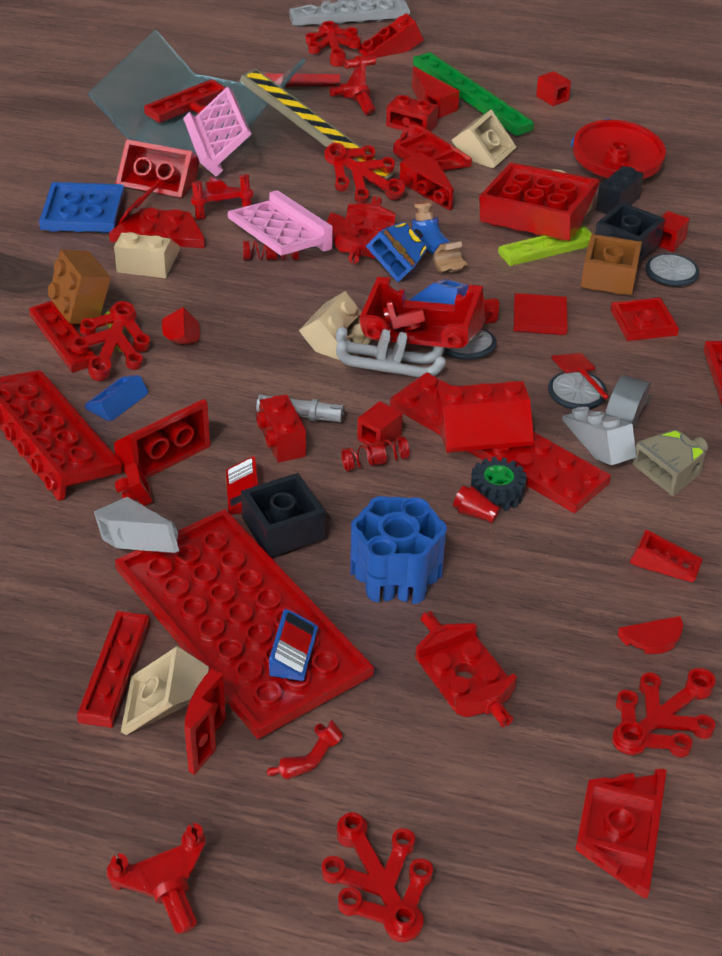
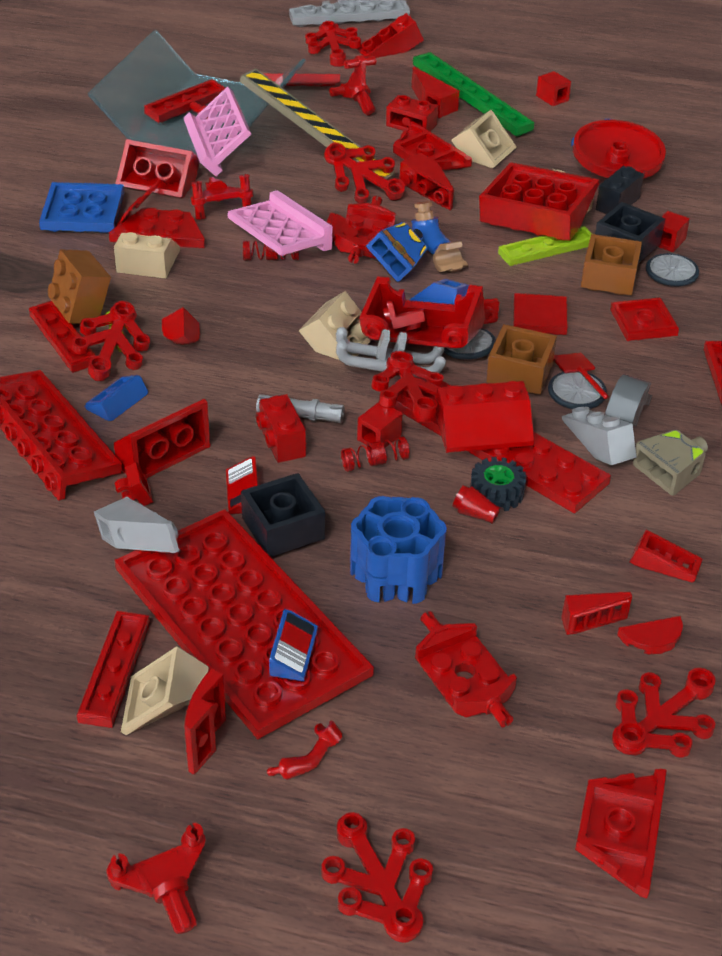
(402, 364): none -> red plant
(521, 356): none -> dark orange brick
(594, 610): none -> red slope

